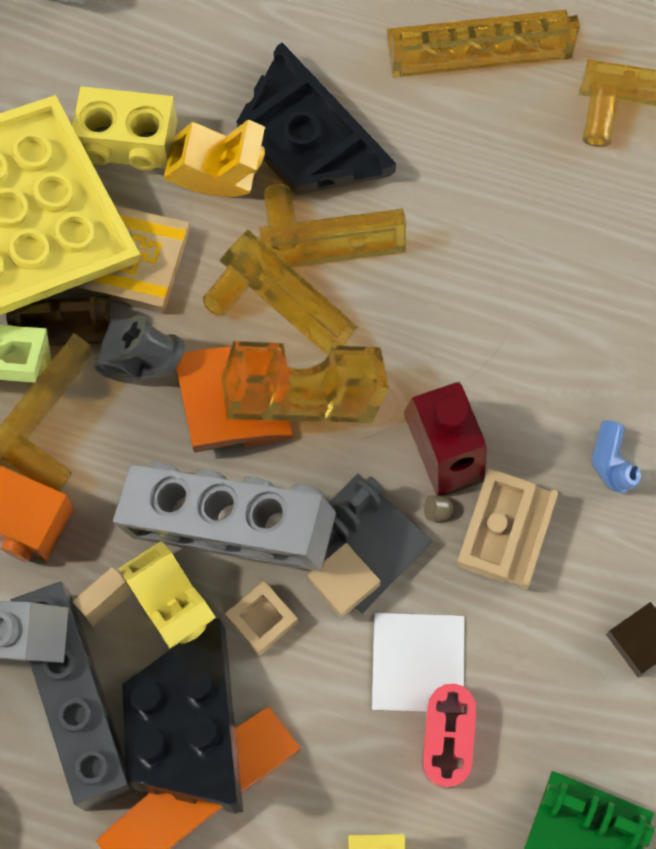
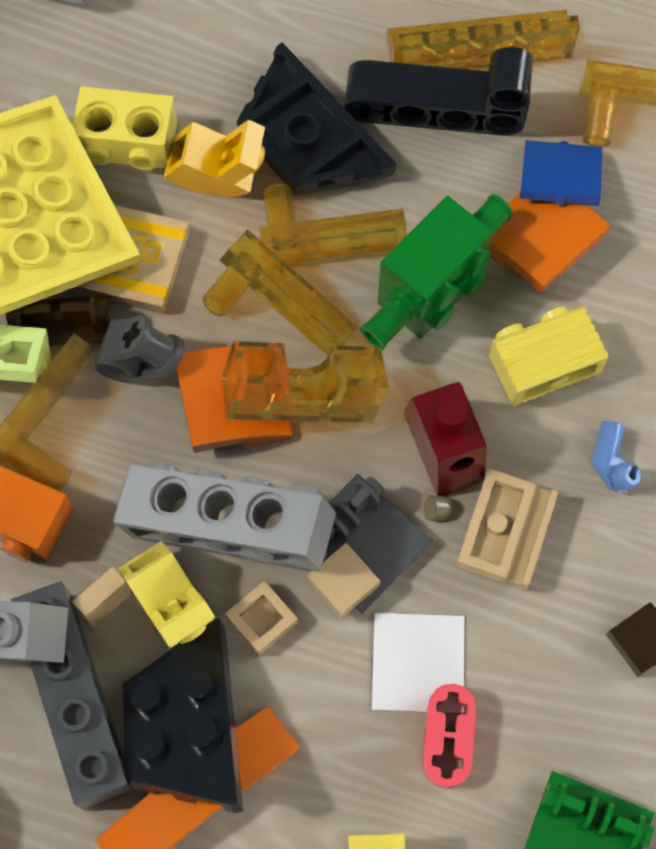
(434, 269): none -> green brick
(443, 96): none -> black beam
(546, 239): none -> orange slope
(547, 354): none -> light yellow brick
(562, 173): none -> blue piece

